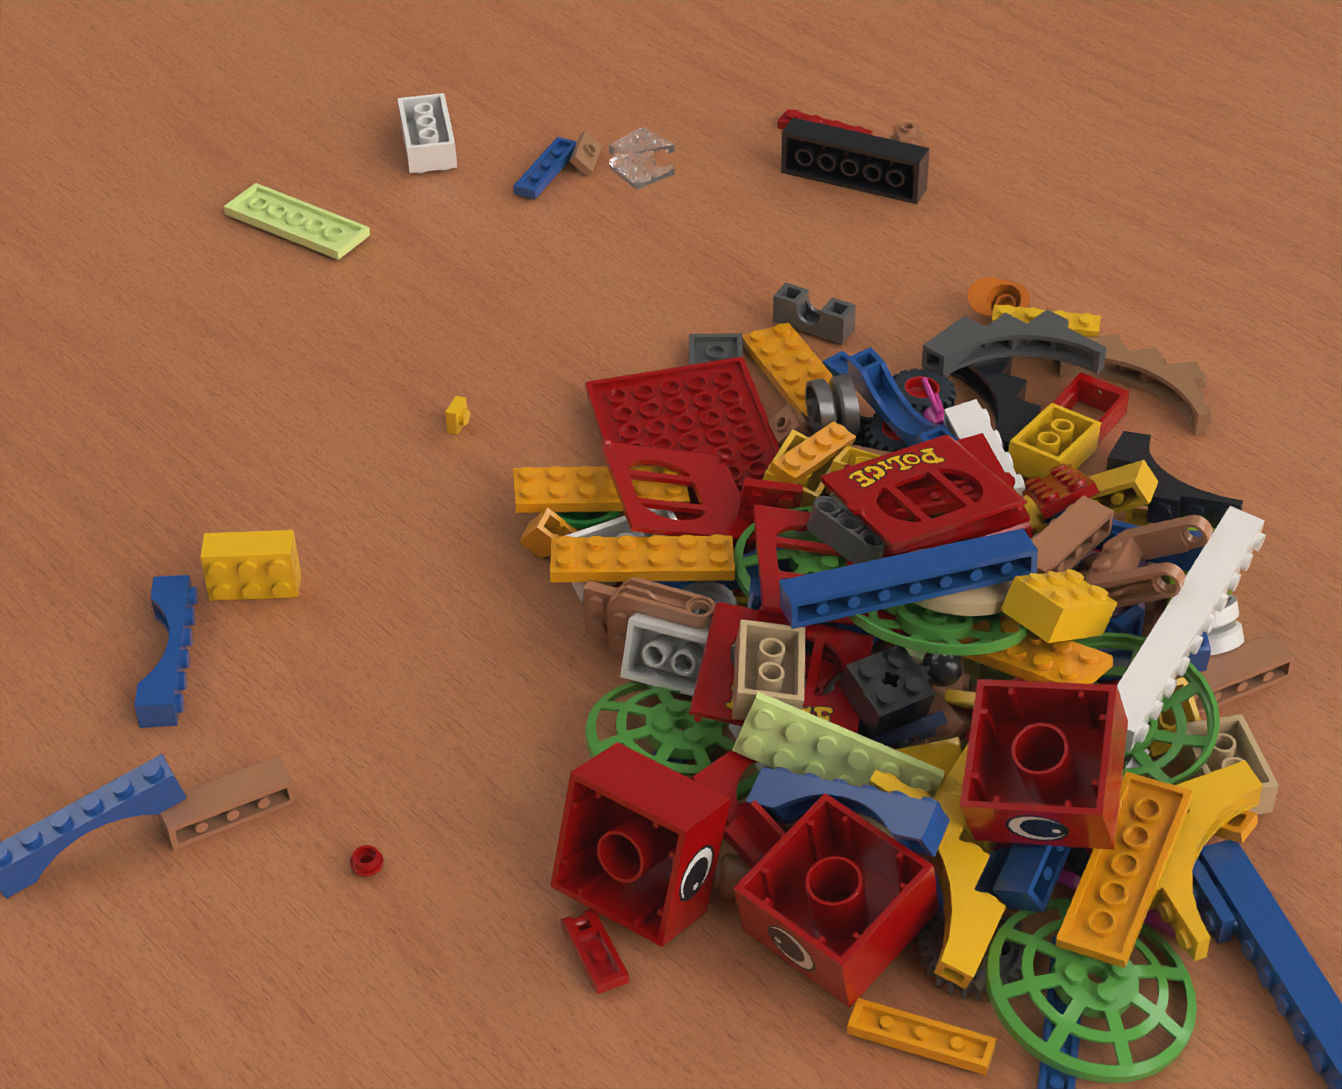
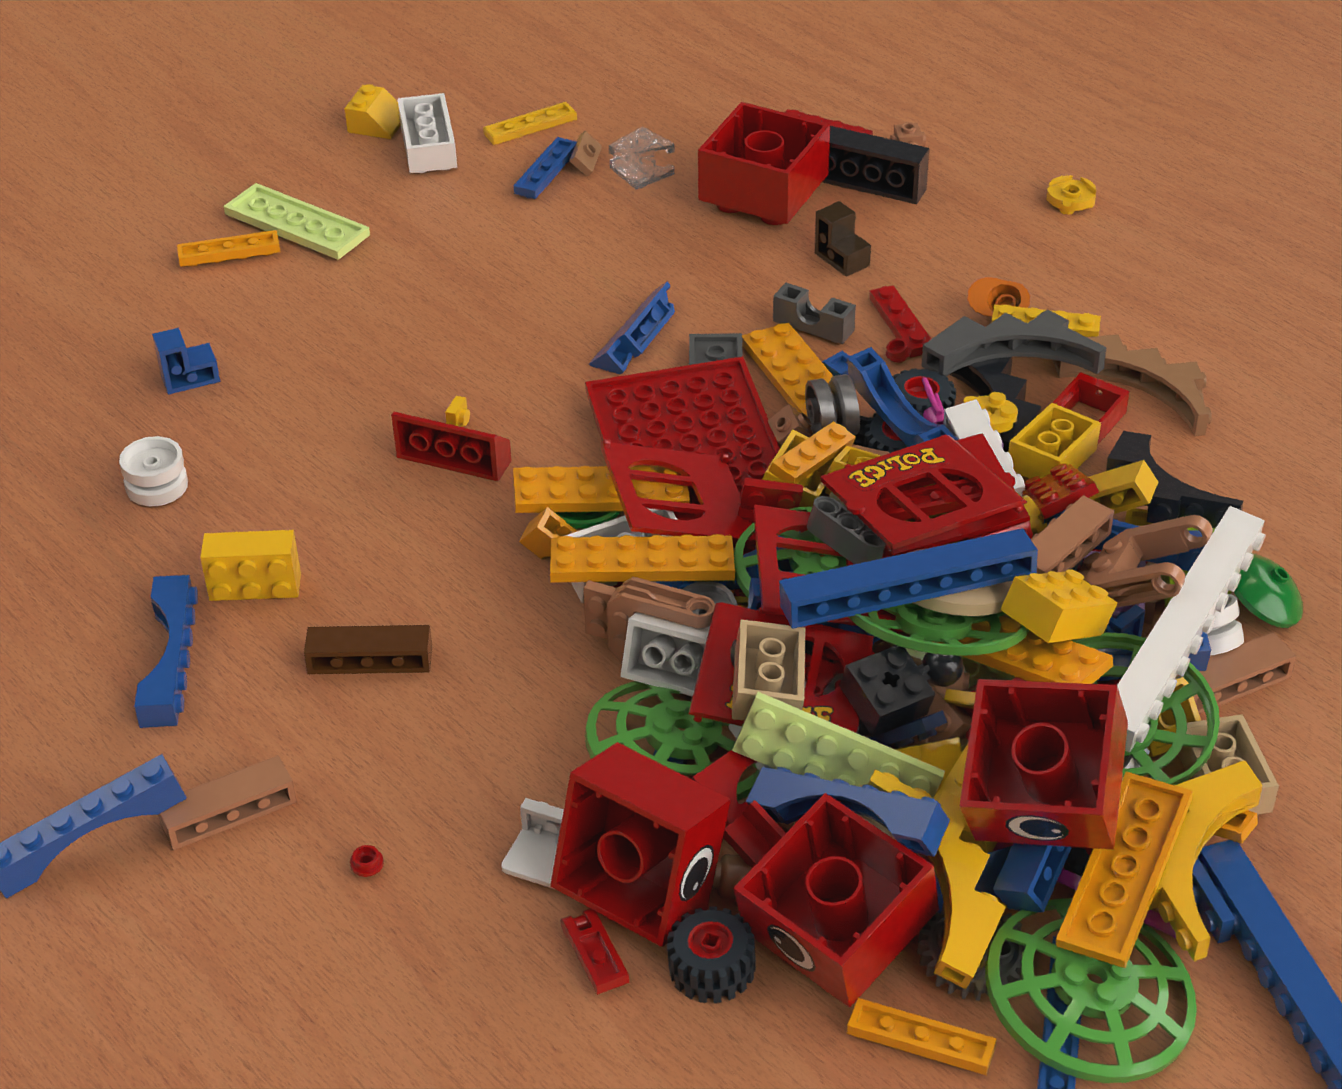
(153, 471): none -> white wheel
(182, 366): none -> blue brick
(228, 248): none -> light orange plate
(368, 649): none -> reddish brown brick
(372, 113): none -> yellow slope
(450, 446): none -> red slope
(529, 123): none -> yellow tile
(536, 845): none -> white bracket
(636, 332): none -> blue wedge
(711, 954): none -> black wheel
(763, 163): none -> red brick
(837, 239): none -> dark brown brick
(898, 350): none -> red plate
(899, 318): none -> red plate
(1001, 411): none -> yellow plate
(1071, 194): none -> yellow plate
(1270, 593): none -> green dish

